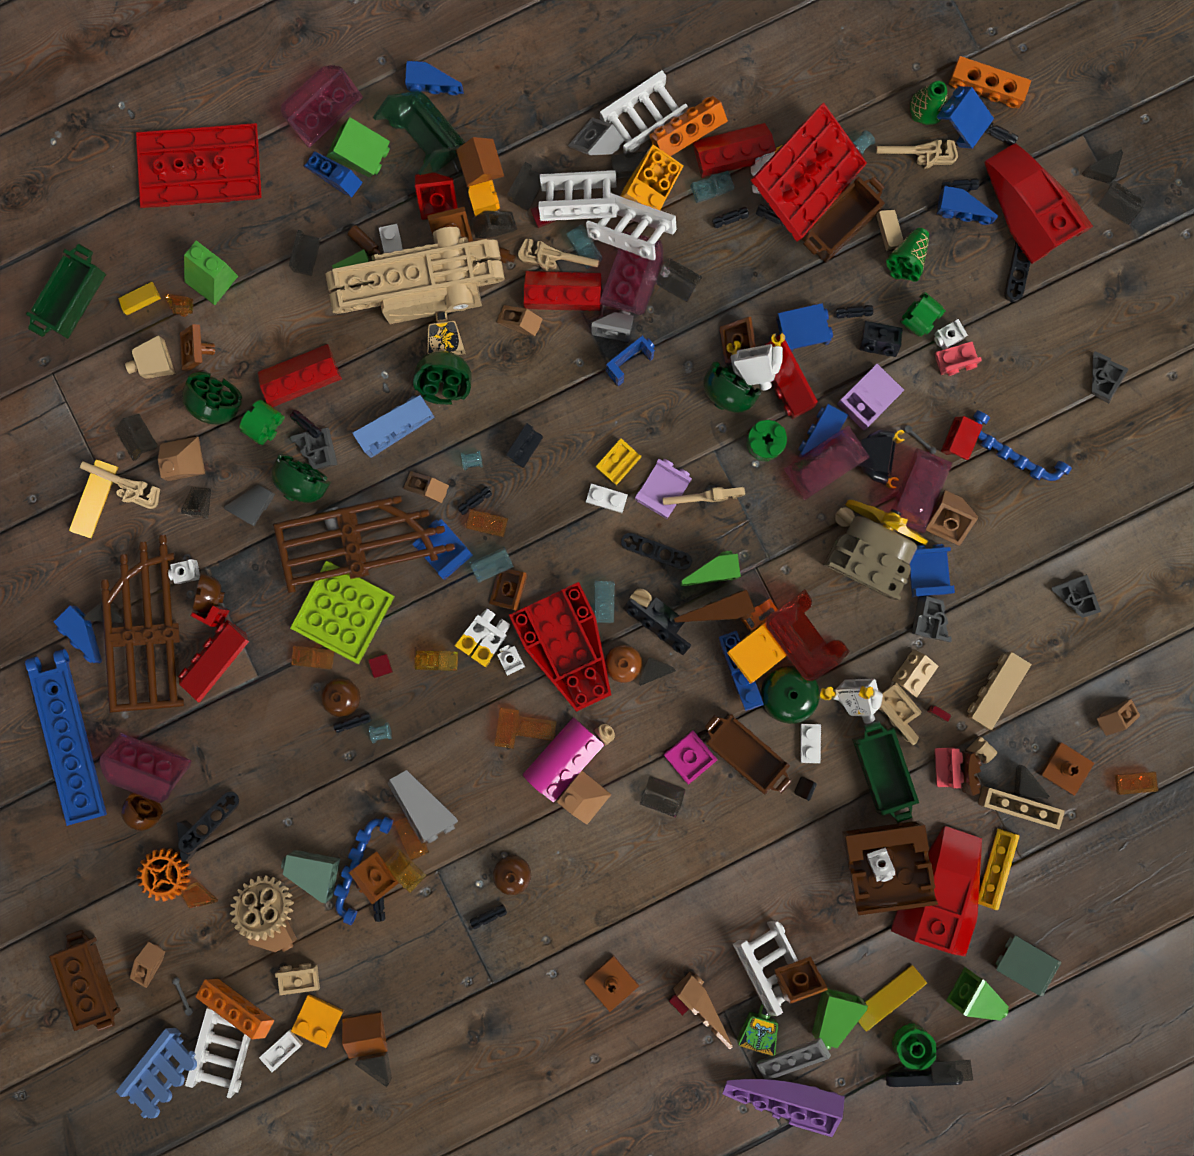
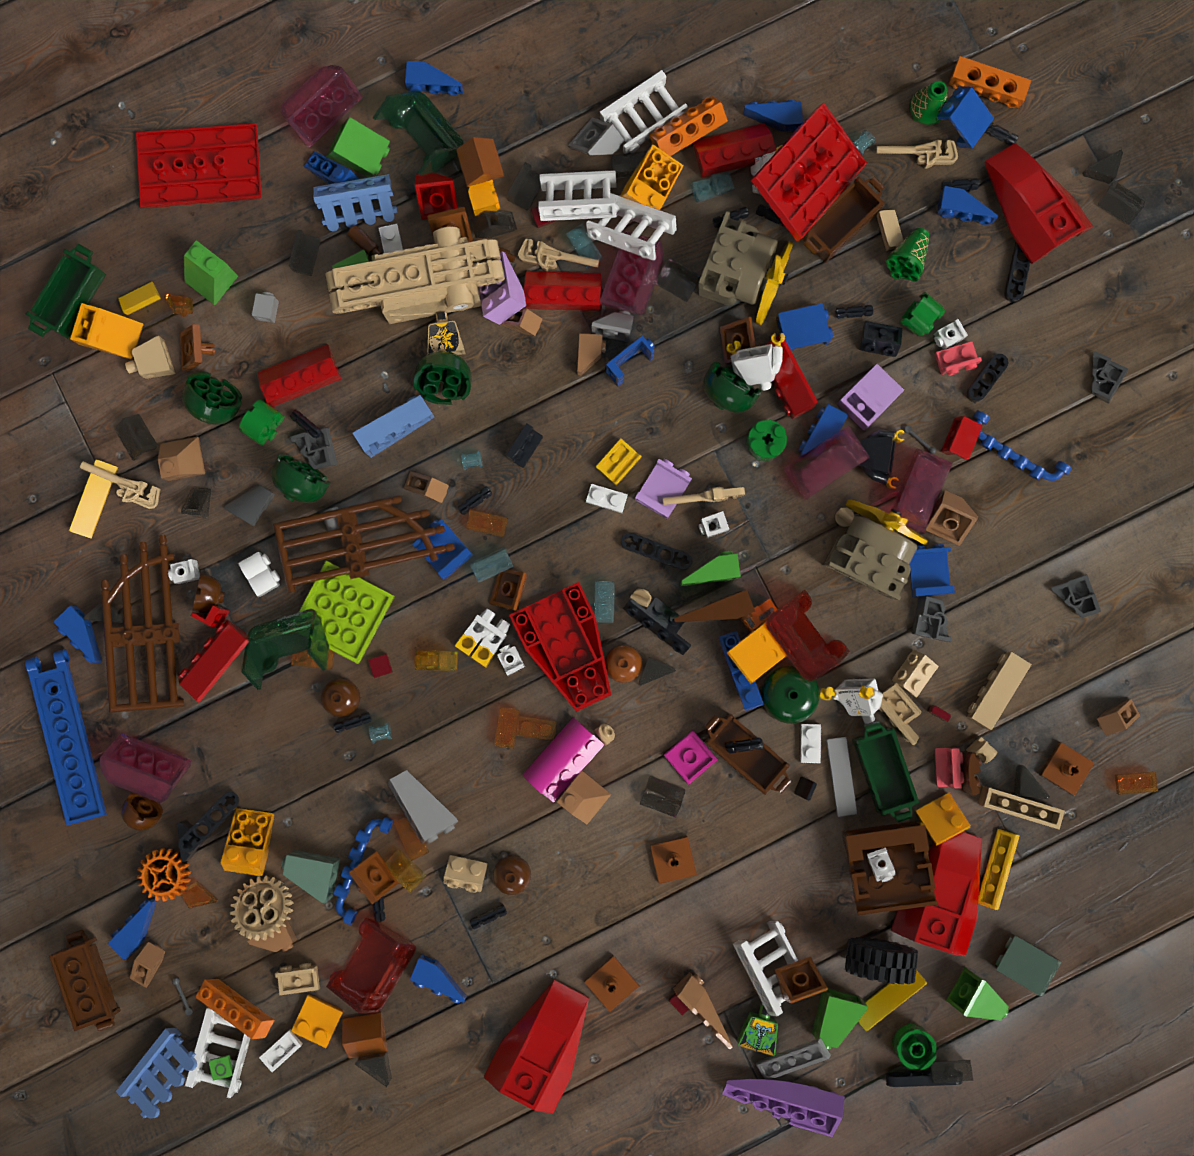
(106, 331): none -> light orange slope
(133, 934): none -> blue slope
(221, 1067): none -> bright green tile
(248, 842): none -> light orange slope
(259, 574): none -> white brick
(265, 307): none -> light grey brick
(282, 638): none -> clear green windscreen
(355, 191): none -> medium blue fence
(373, 968): none -> clear red windscreen
(435, 977): none -> blue slope
(465, 874): none -> tan bracket
(503, 298): none -> lavender slope
(540, 1049): none -> red wedge
(589, 351): none -> medium nougat slope
(673, 860): none -> dark orange tile
(720, 522): none -> white brick
(740, 266): none -> dark tan brick
(744, 745): none -> black axle
(780, 116): none -> blue slope
(841, 776): none -> light grey tile
(881, 960): none -> black tyre
(942, 819): none -> light orange plate
(983, 392): none -> black beam

